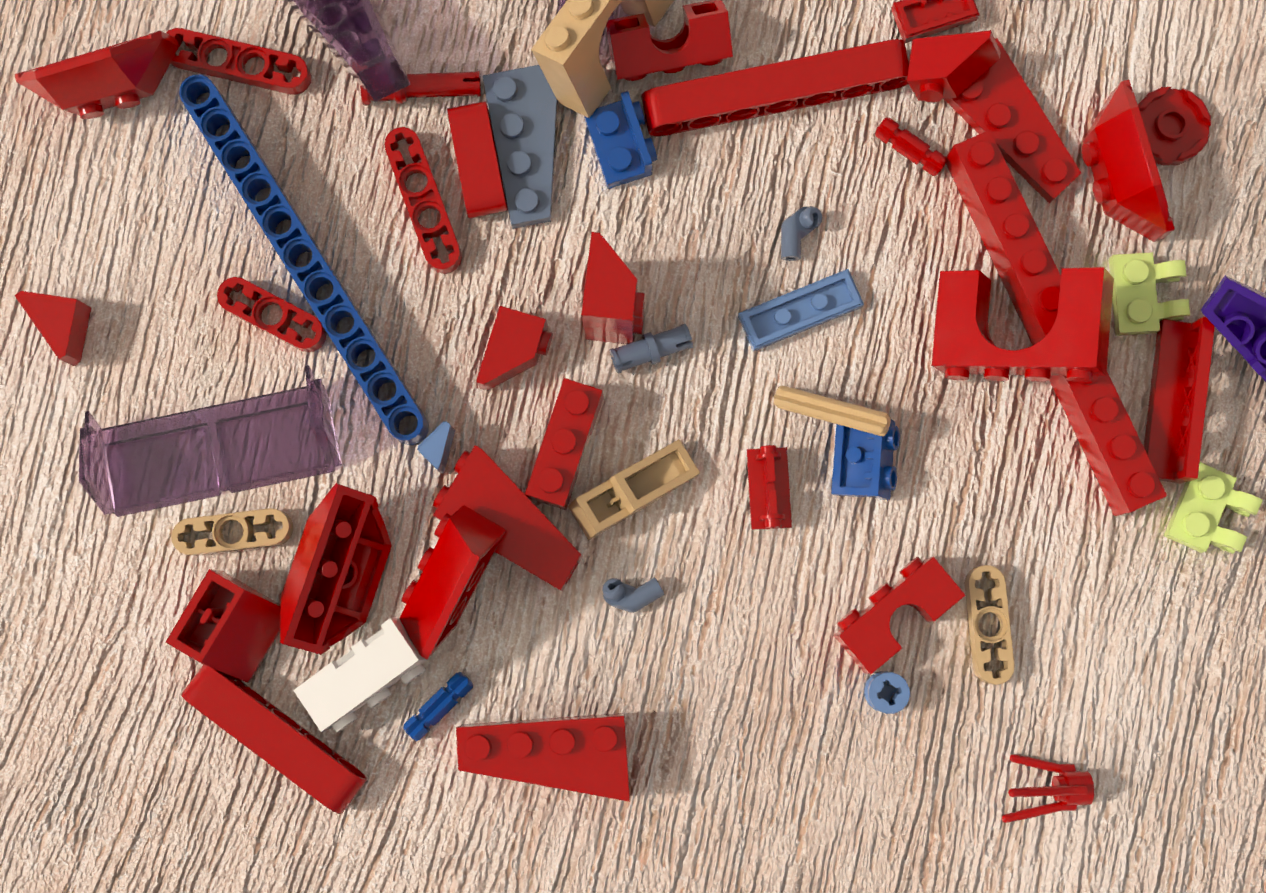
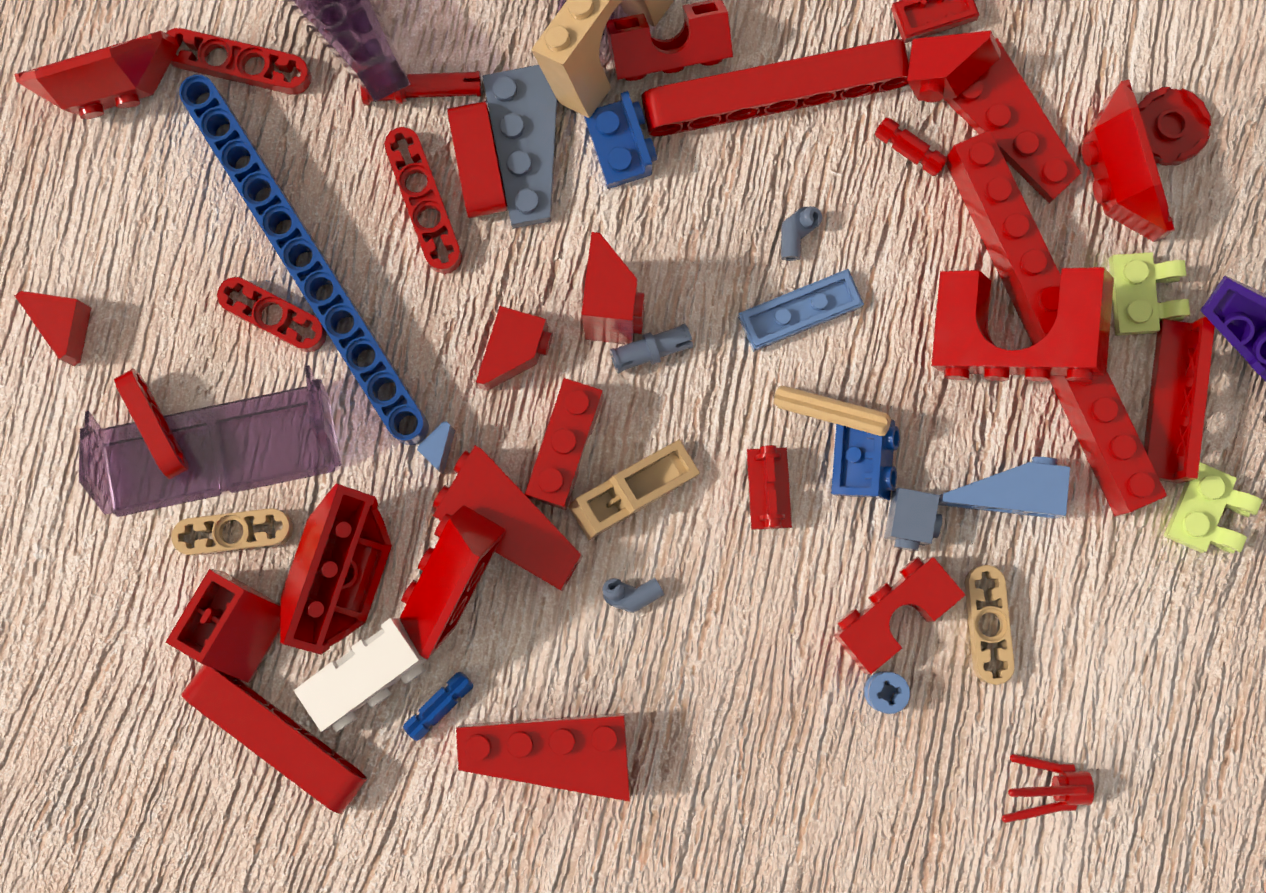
(151, 423): none -> red beam
(913, 519): none -> sand blue brick
(1028, 489): none -> medium blue slope

